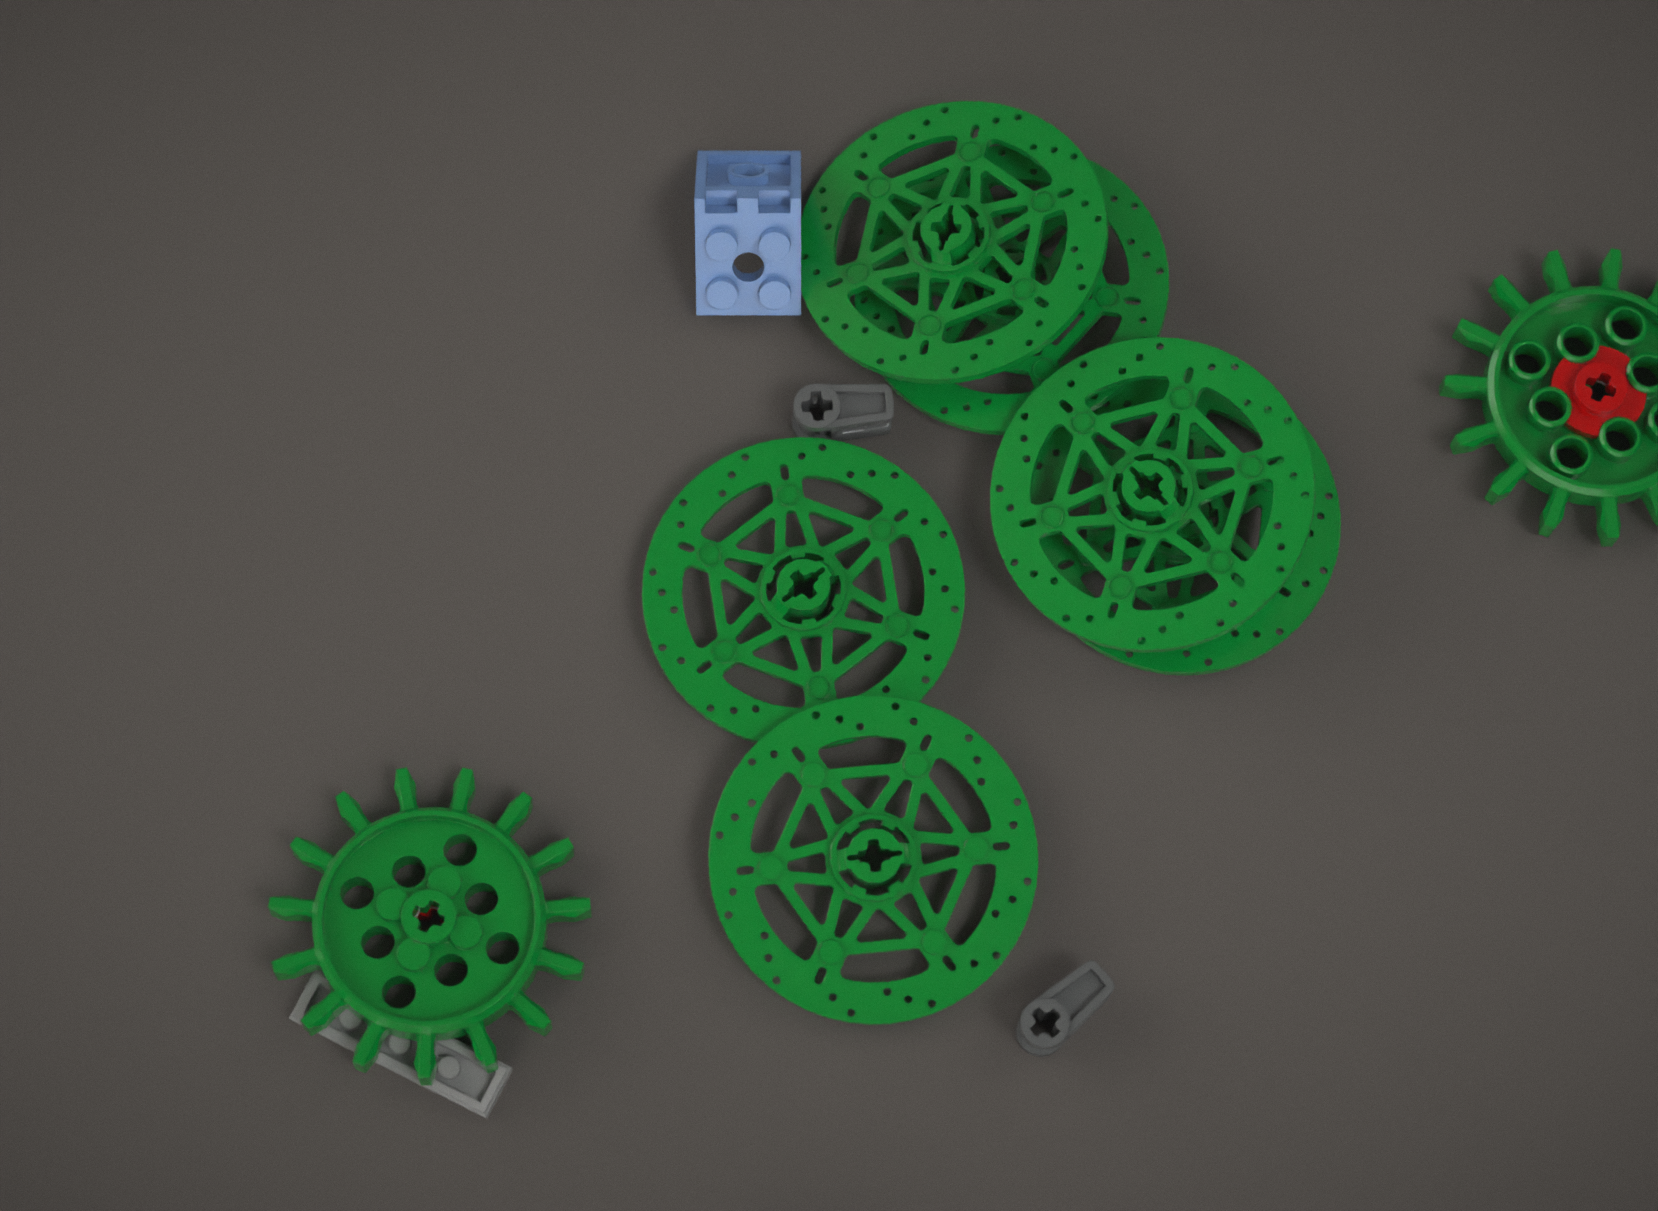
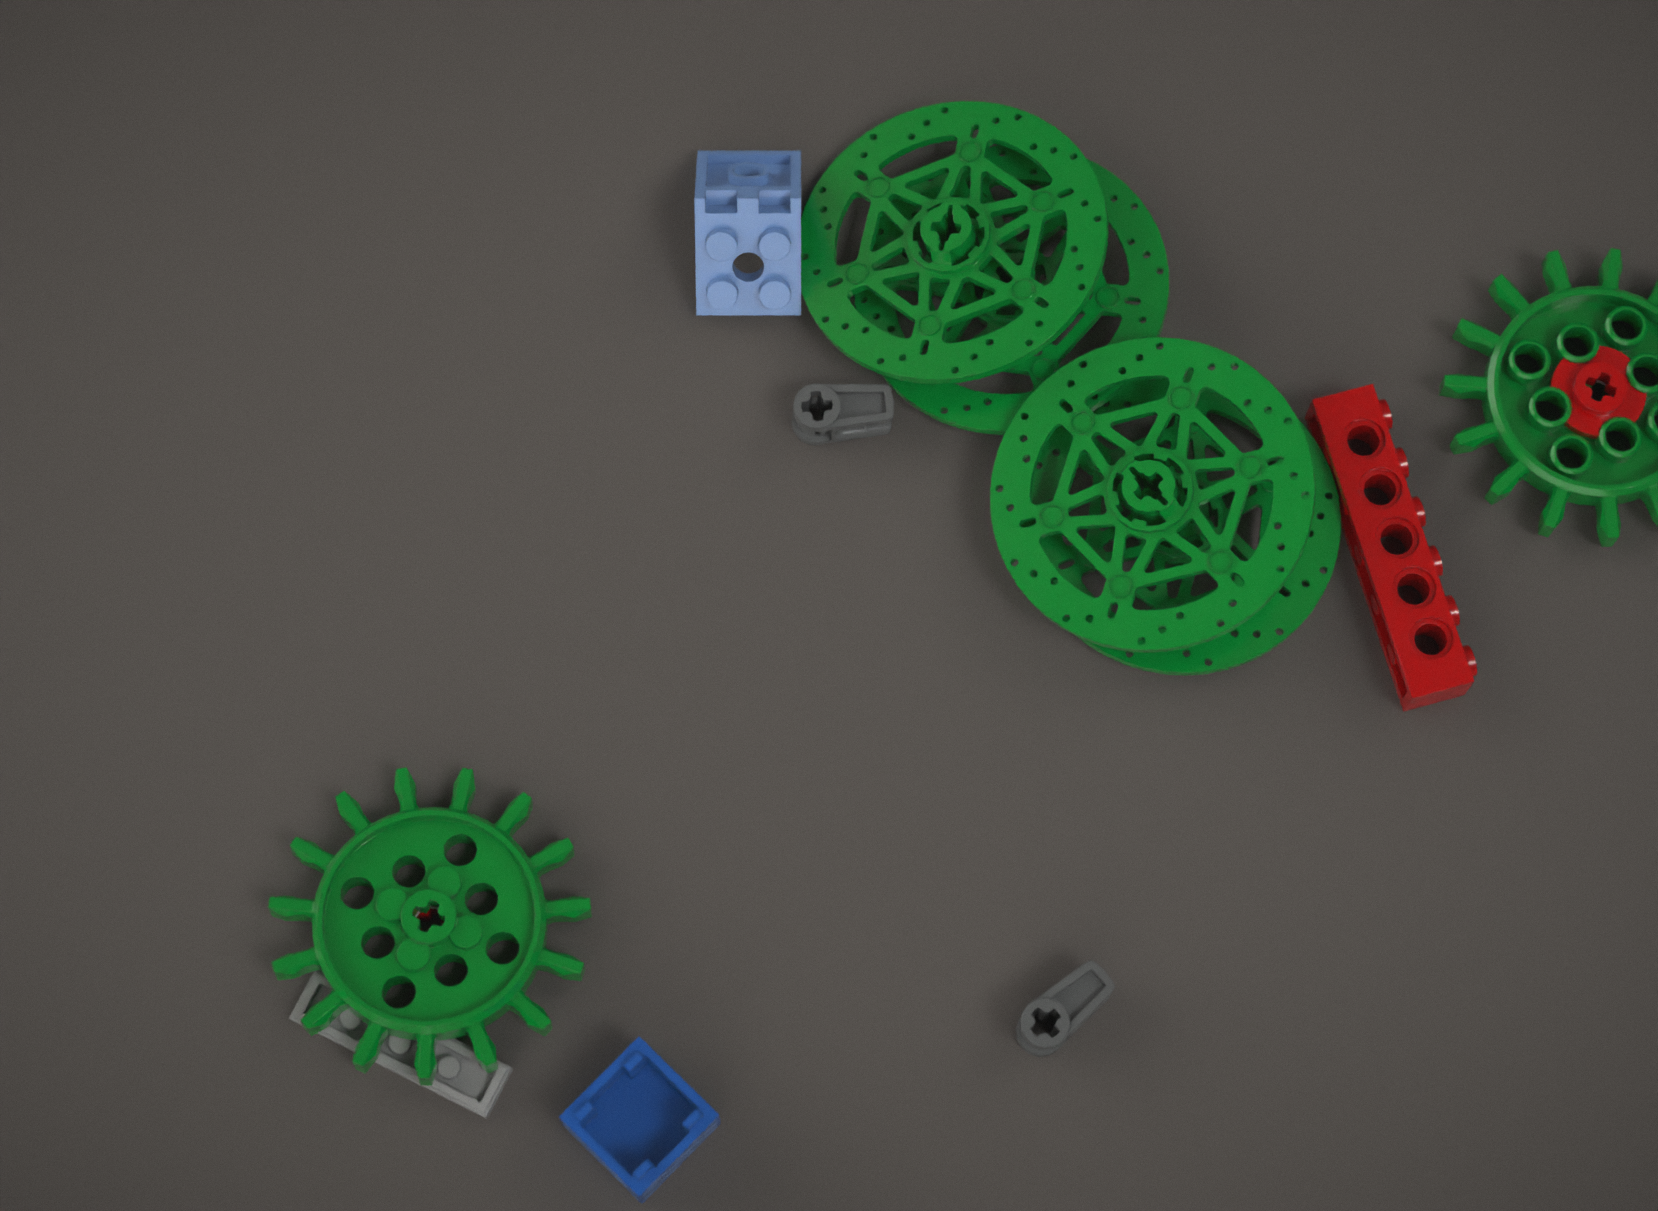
(640, 1120): none -> blue container
(770, 868): green piece -> none
(804, 566): green piece -> none
(1416, 676): none -> red brick

